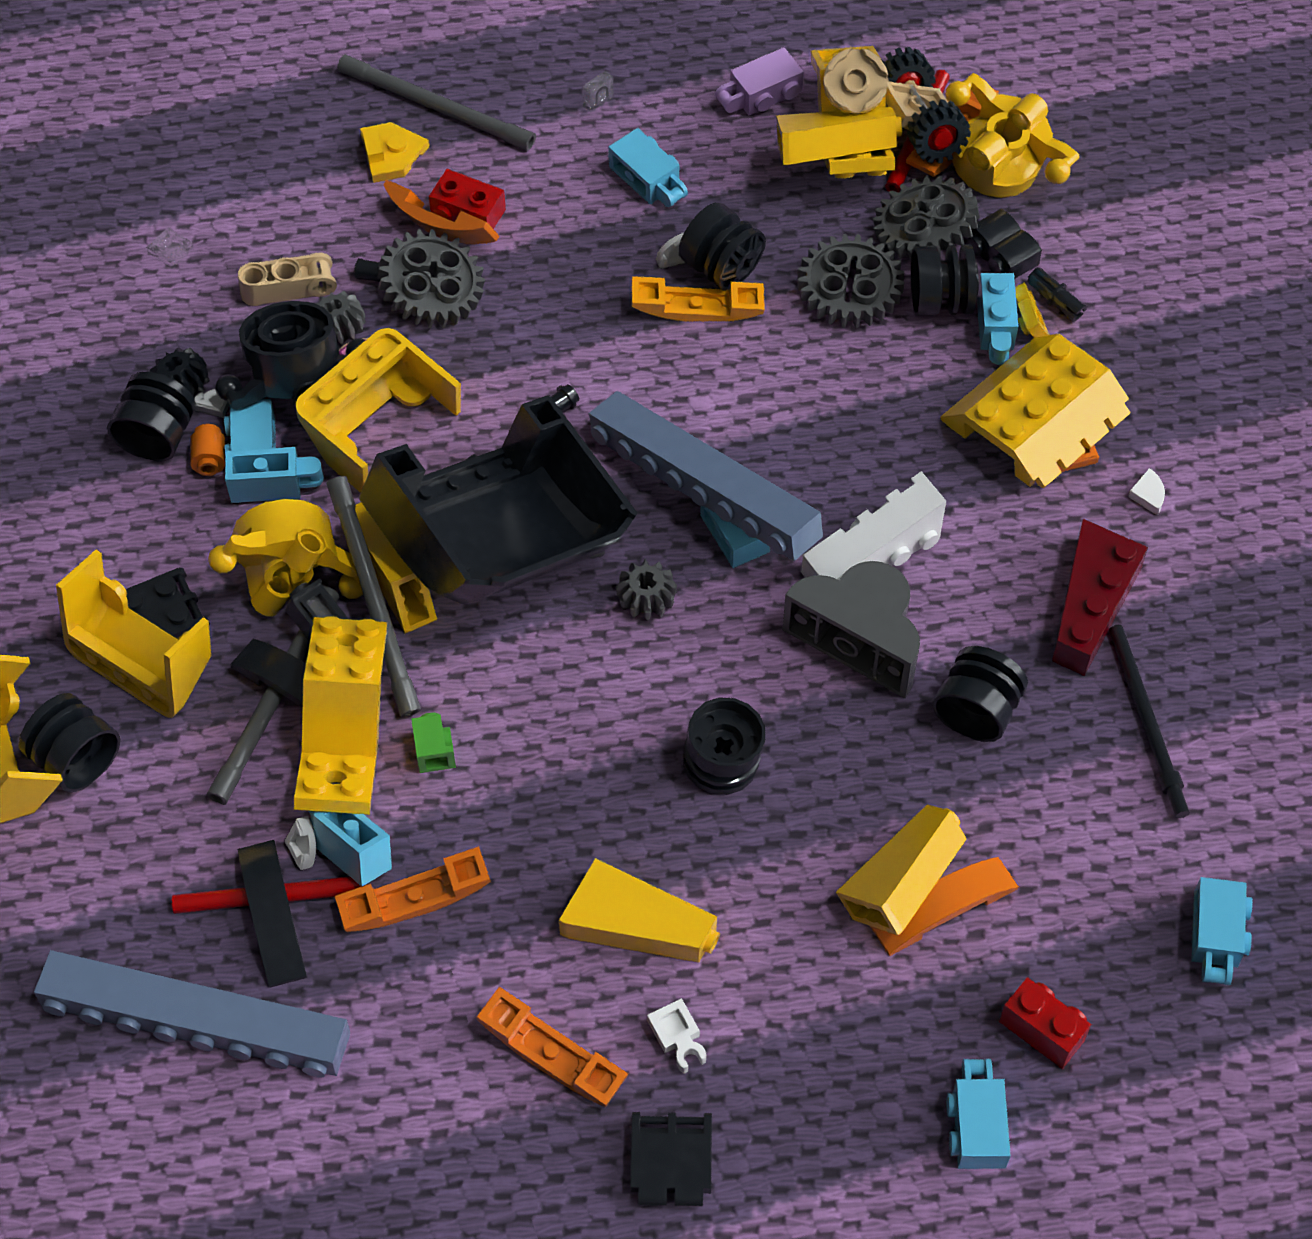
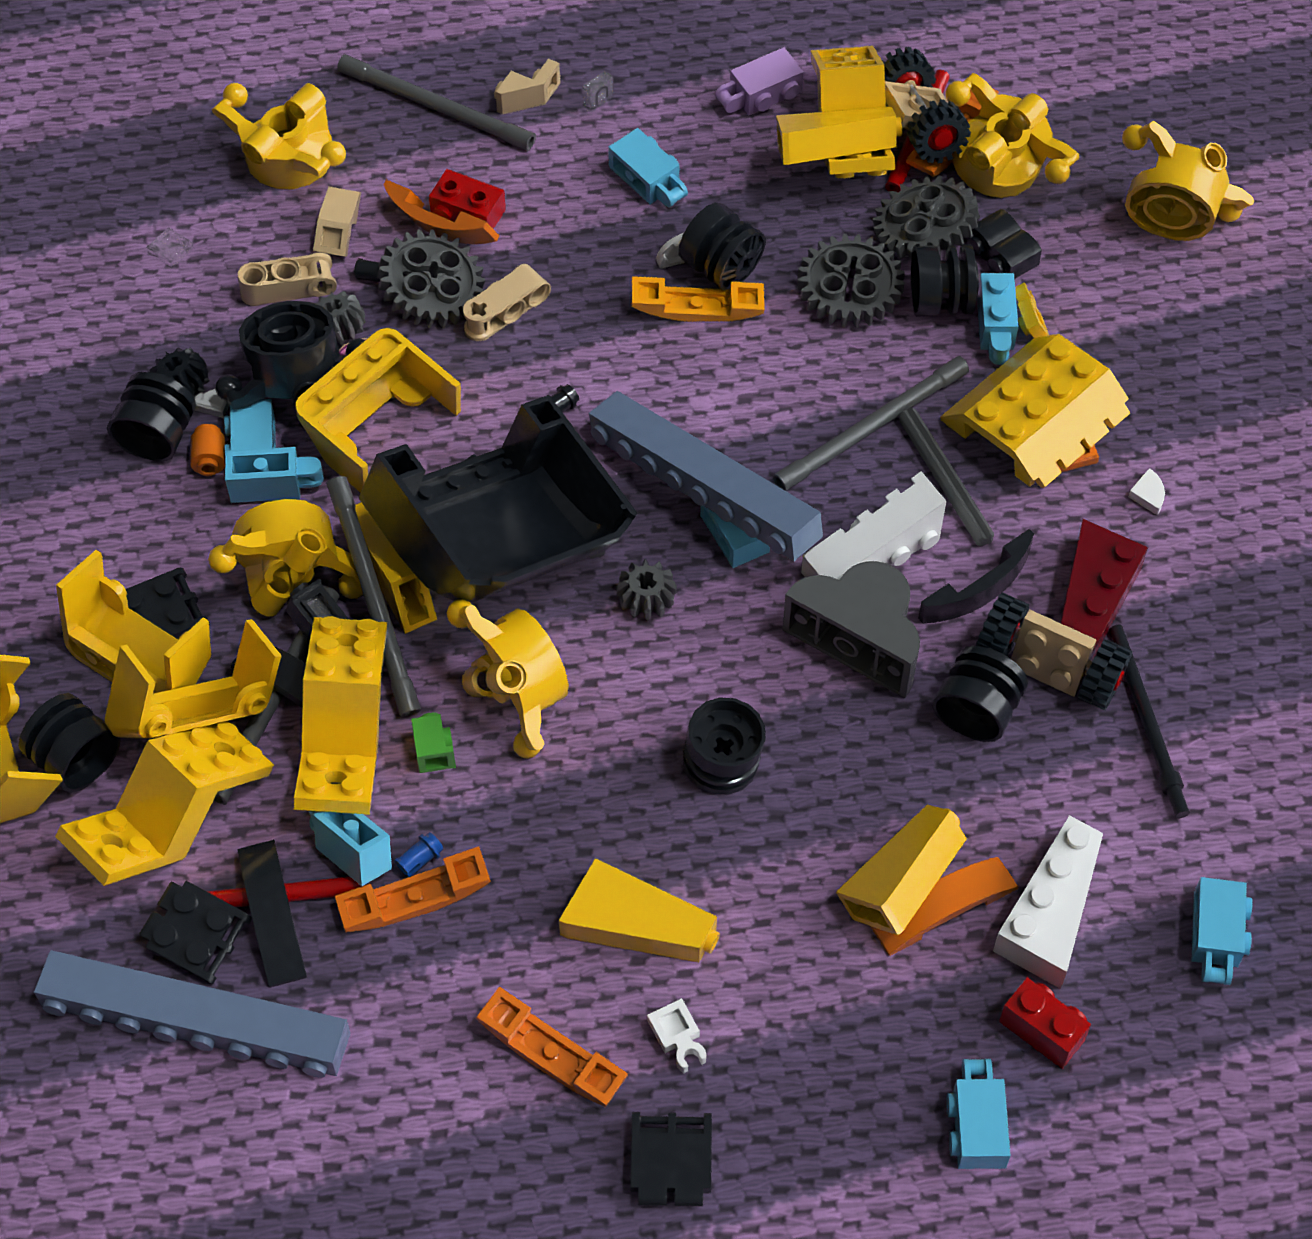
(140, 713): none -> yellow windscreen
(164, 801): none -> yellow bracket
(193, 929): none -> black plate
(289, 143): none -> yellow piece
(302, 843): white tile -> none
(335, 221): none -> tan slope
(391, 150): yellow plate -> none
(419, 854): none -> blue pin
(504, 302): none -> tan piece
(517, 666): none -> yellow piece
(521, 92): none -> tan slope
(801, 468): none -> dark grey piece
(855, 81): tan tile -> none
(946, 477): none -> dark grey axle
(950, 604): none -> black slope
(1049, 911): none -> white wedge
(1055, 652): none -> plate
(1056, 294): black axle -> none
(1184, 189): none -> yellow piece

